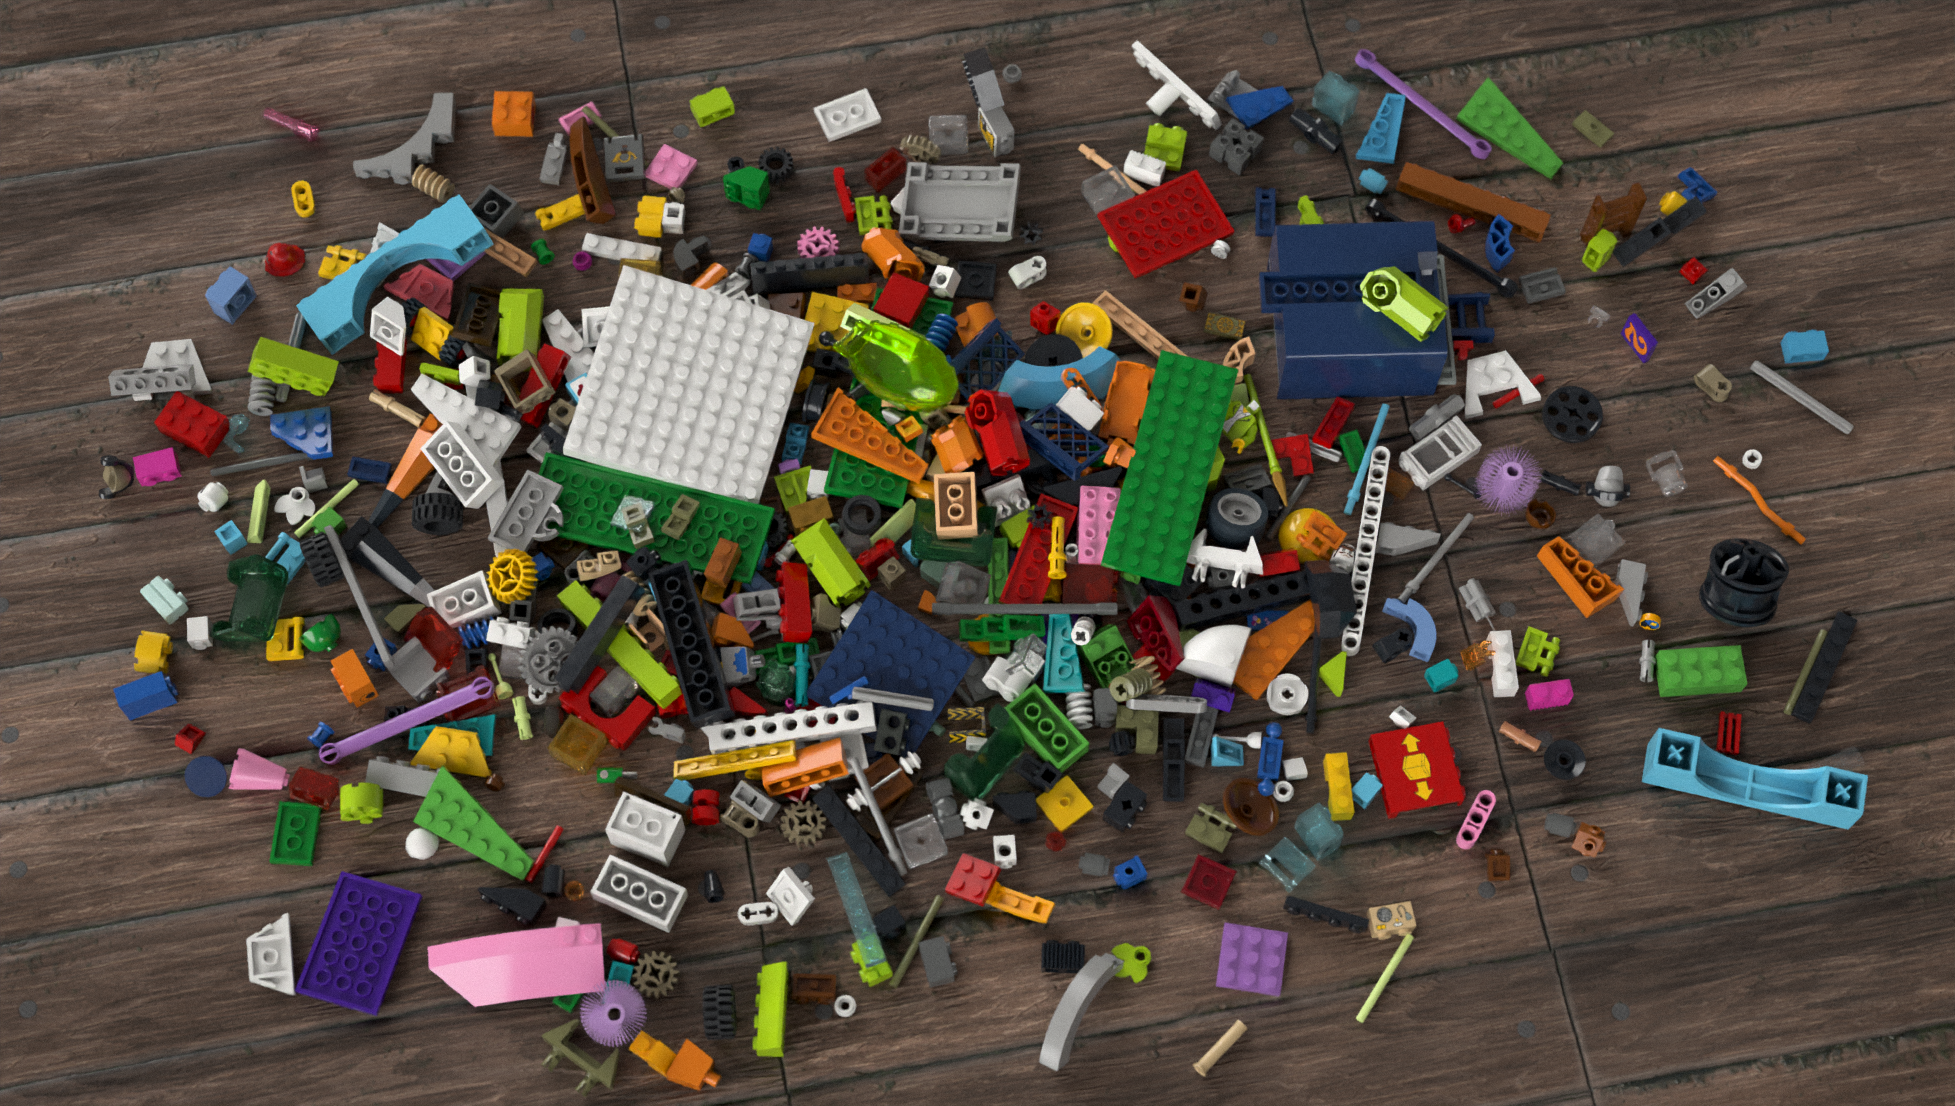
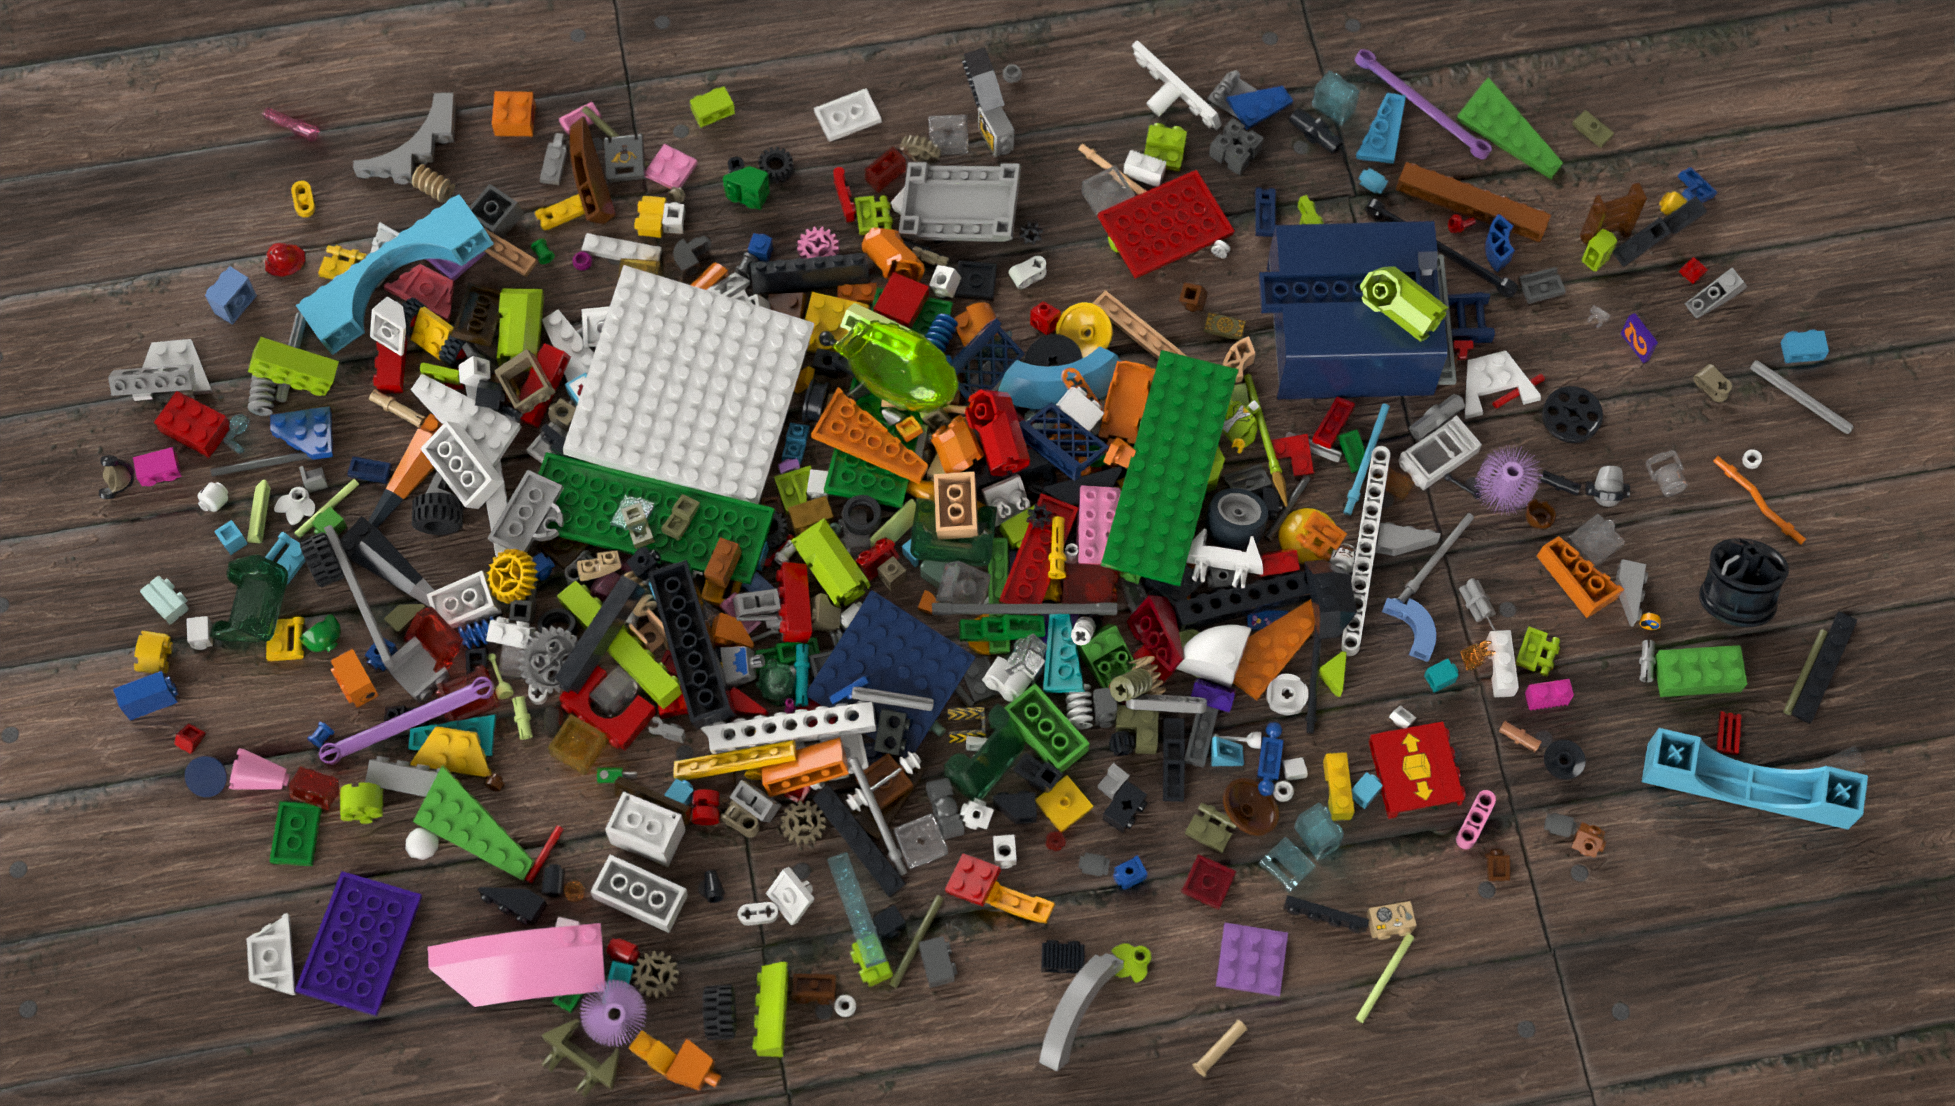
(1390, 646): black piece -> none

